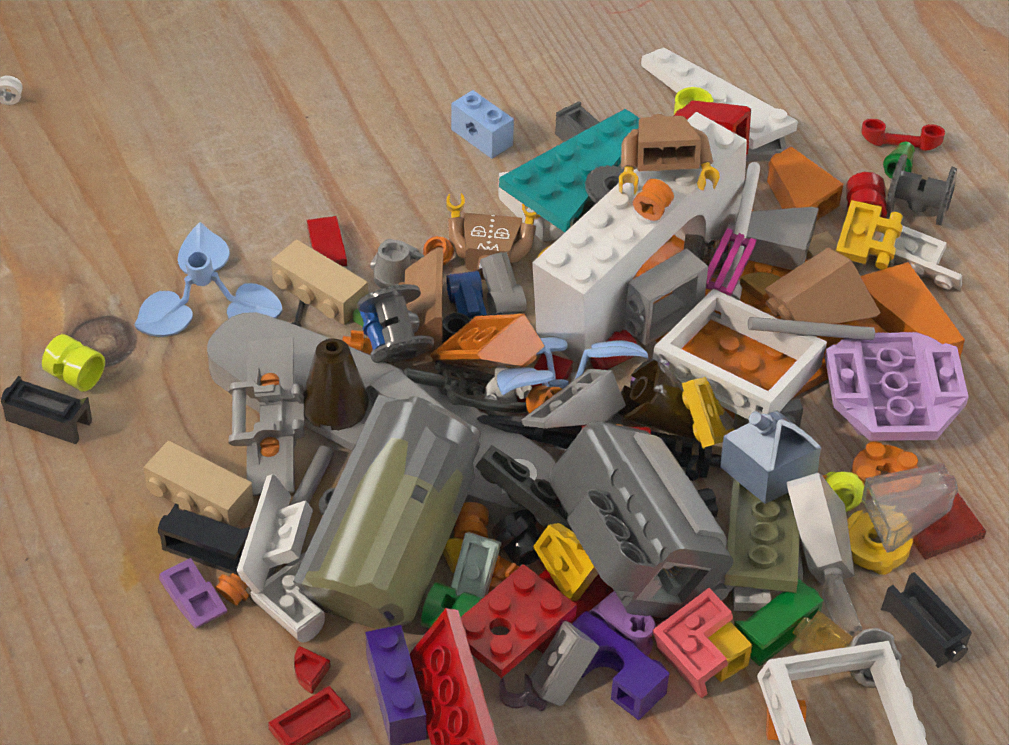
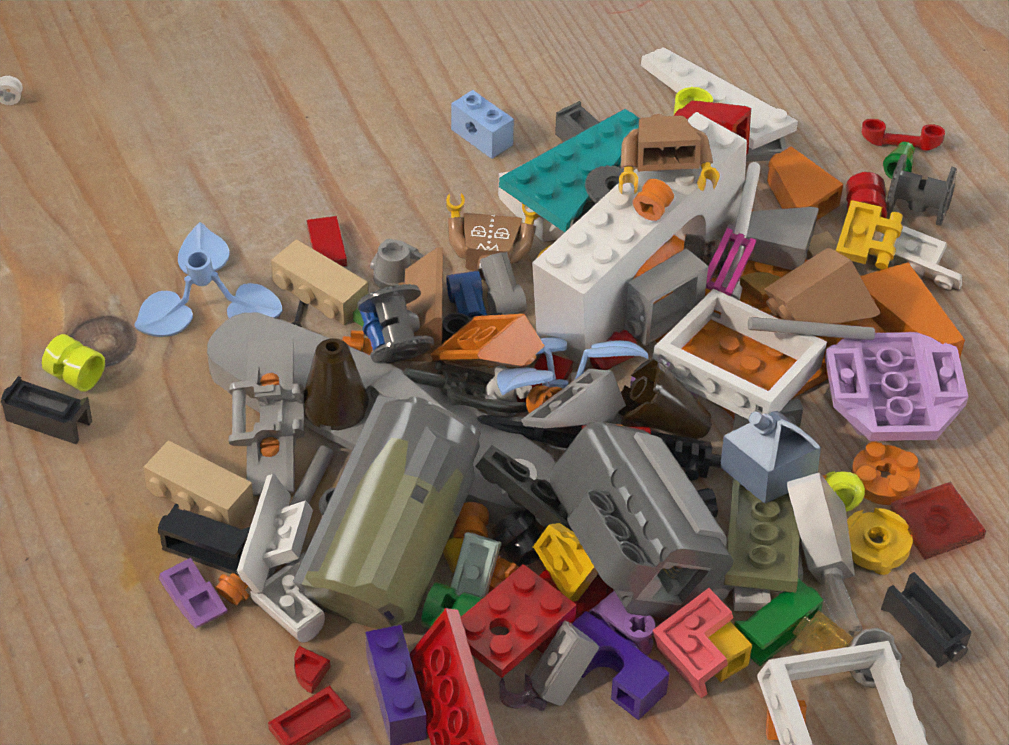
(441, 242): orange plate -> none
(705, 410): yellow wing -> none
(908, 502): clear slope -> none

